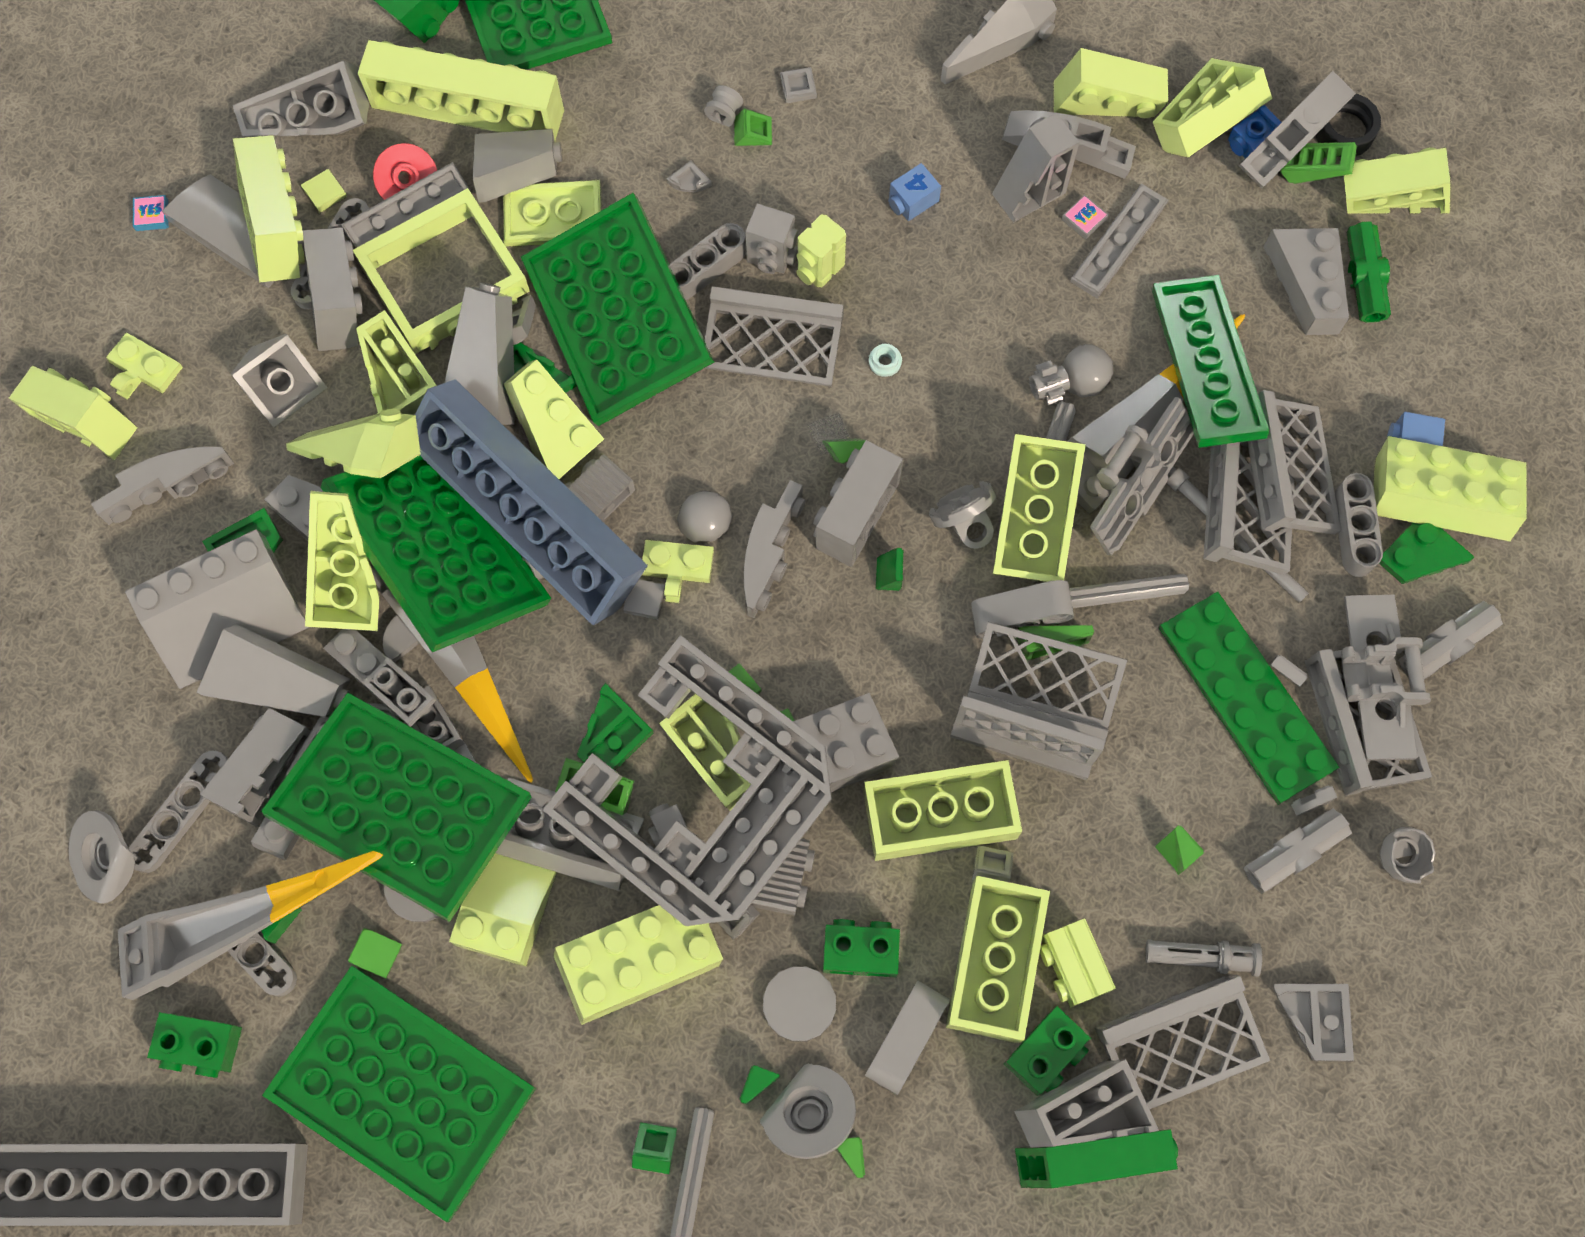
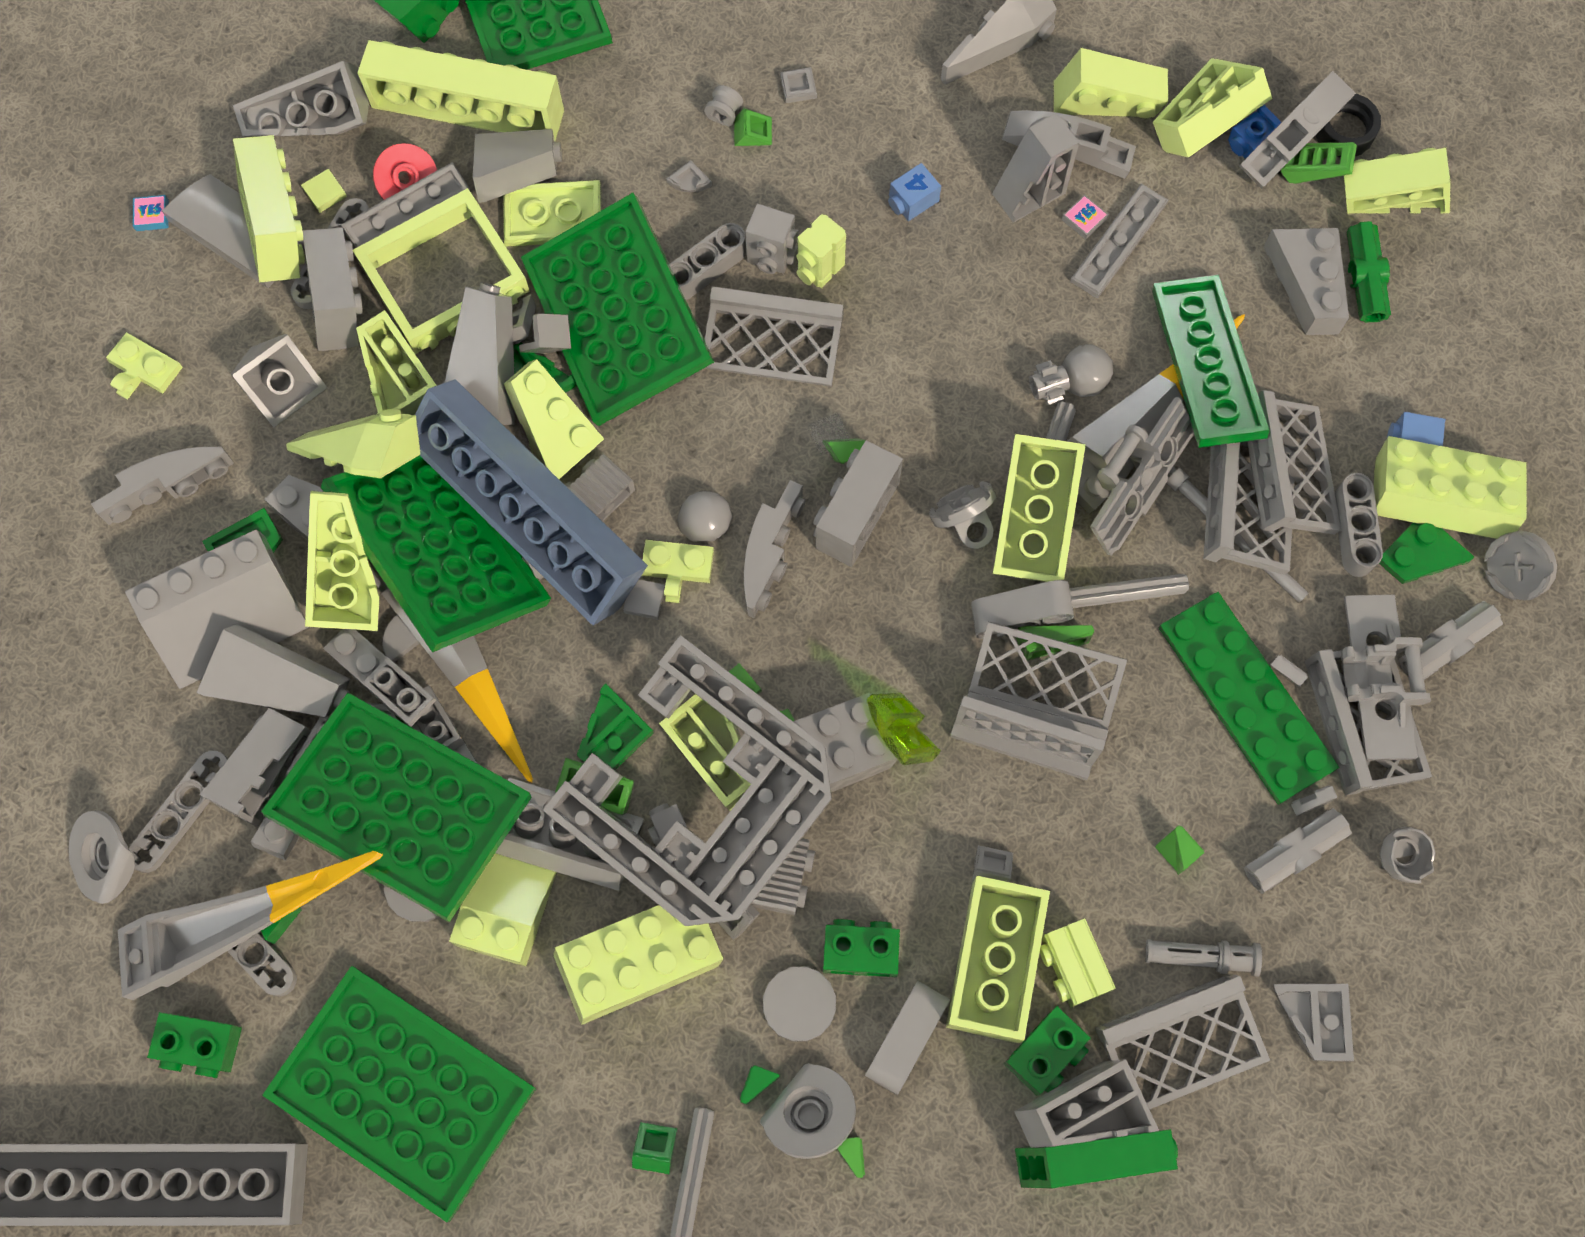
(74, 409): yellowish green wedge -> none
(374, 952): bright green slope -> none
(550, 334): none -> light grey panel
(889, 351): light aqua plate -> none
(890, 570): green slope -> none
(897, 725): none -> clear neon green slope
(942, 810): yellowish green brick -> none
(1520, 565): none -> light grey tile

